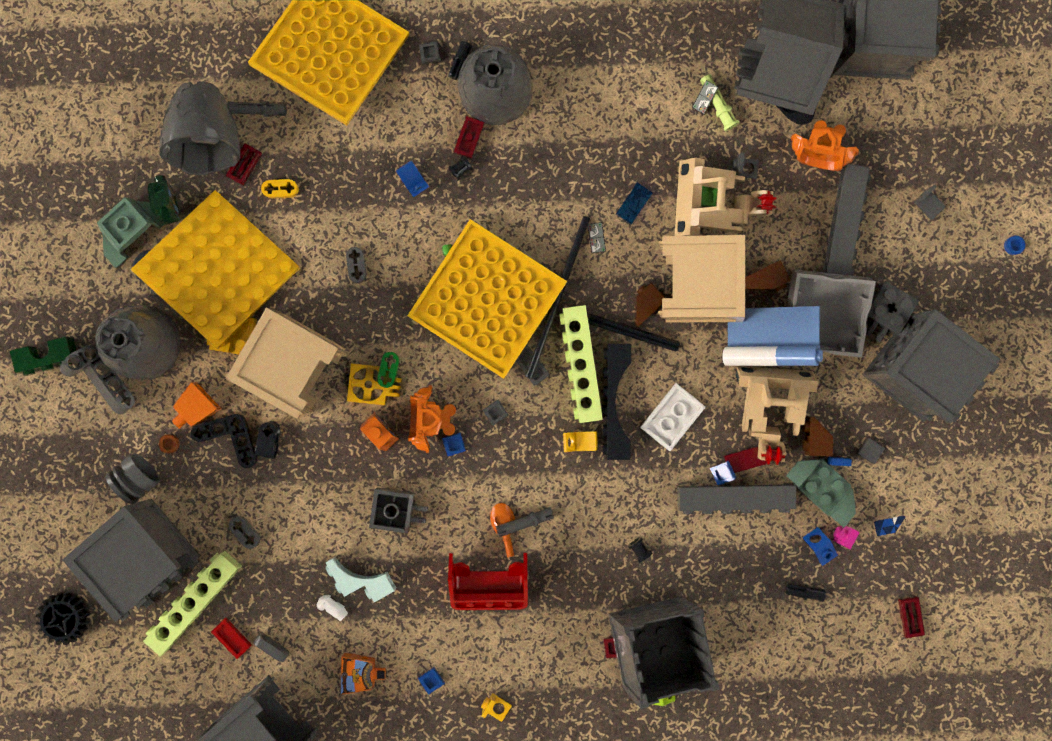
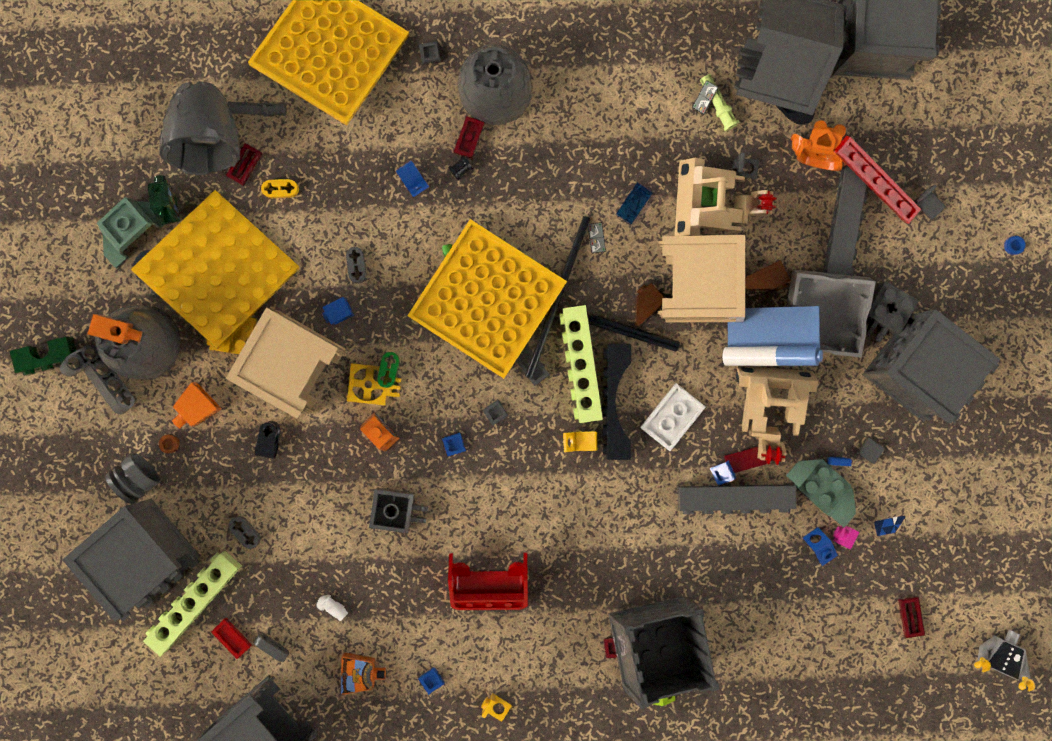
(55, 603): black gear -> none
(106, 328): none -> orange torso
(229, 429): black beam -> none
(337, 311): none -> blue brick
(348, 582): light aqua arch -> none
(428, 419): orange piece -> none
(459, 58): black axle -> none
(501, 514): orange piece -> none
(532, 519): dark grey pin -> none
(640, 549): black bush -> none
(806, 592): black axle -> none
(817, 439): reddish brown slope -> none
(877, 179): none -> plate
(1006, 658): none -> torso

